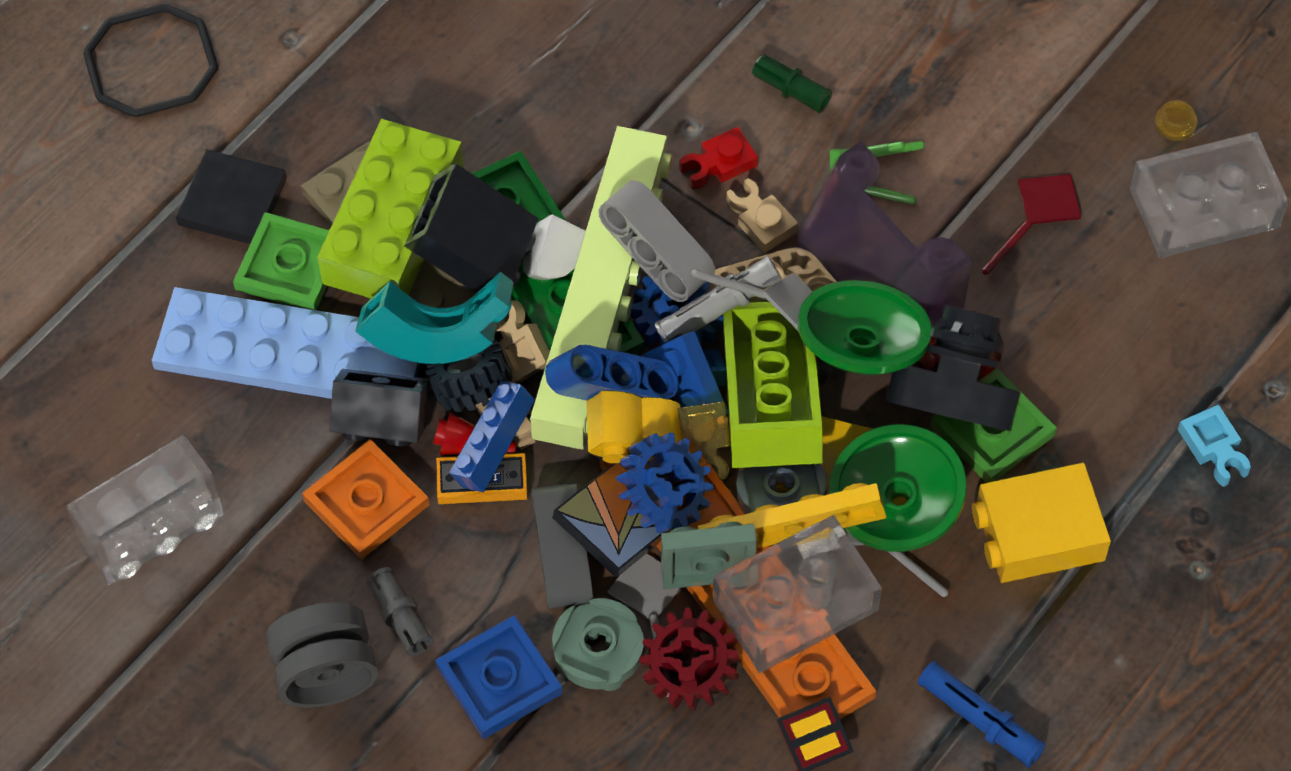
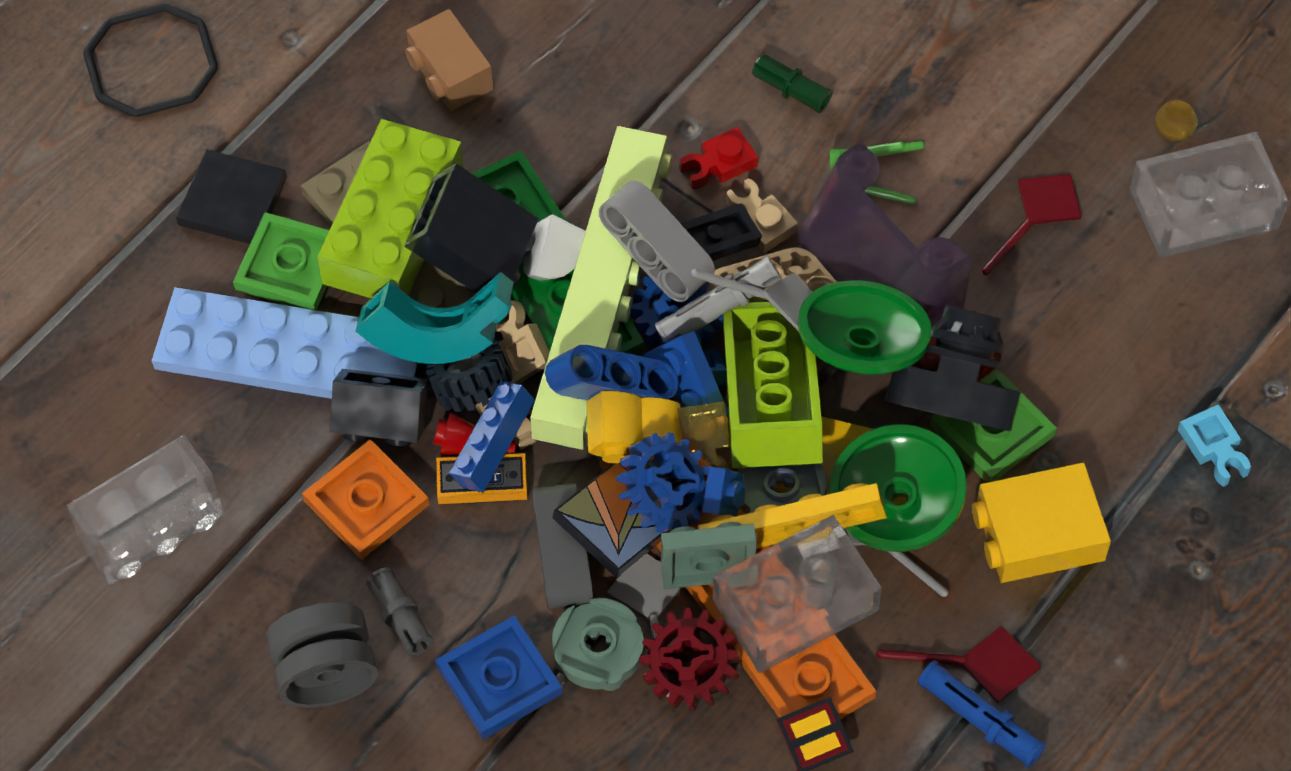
(449, 60): none -> medium nougat brick
(723, 492): none -> blue plate
(724, 231): none -> black plate
(994, 663): none -> dark red piece

